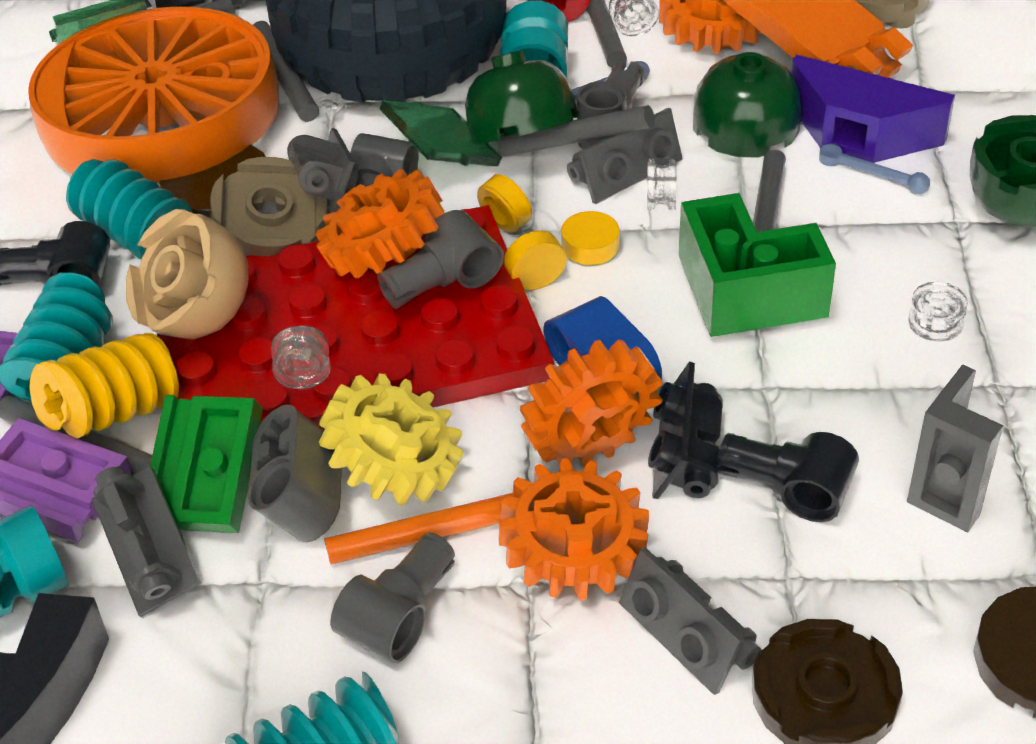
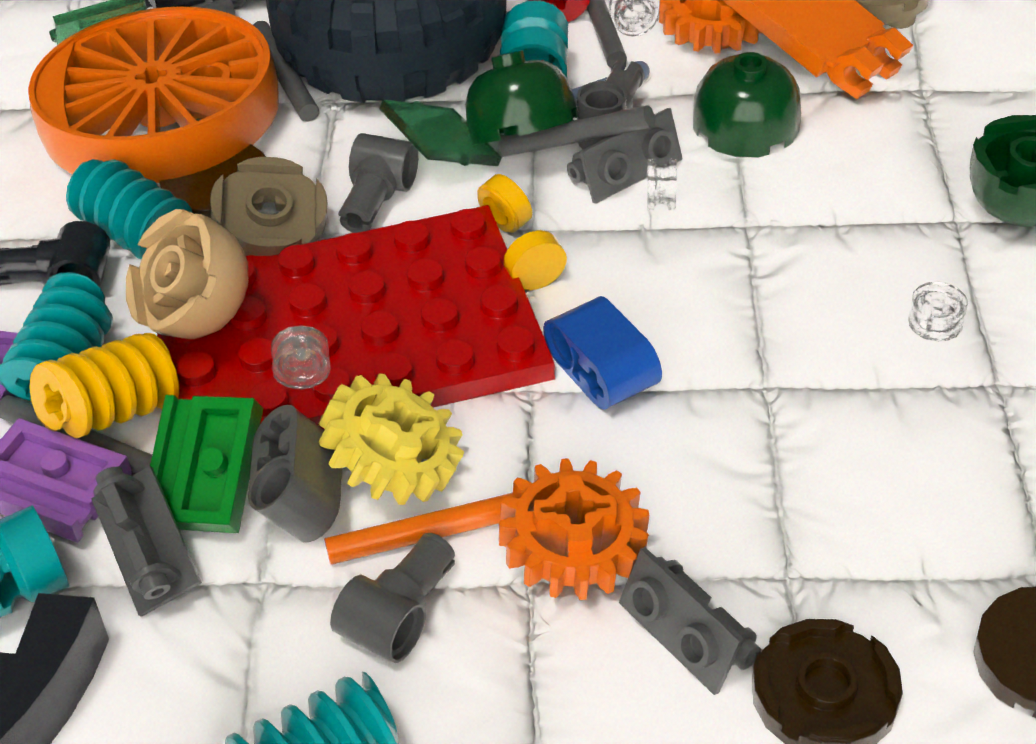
(323, 166): dark grey hinge -> none
(379, 223): orange gear -> none
(453, 253): dark grey pin -> none
(590, 237): yellow tile -> none
(591, 403): orange gear -> none
(677, 454): black hinge -> none
(751, 276): green brick -> none
(769, 190): dark grey bar -> none
(807, 475): black pin -> none
(832, 155): sand blue hinge -> none
(868, 112): dark purple slope -> none
(954, 455): dark grey panel -> none

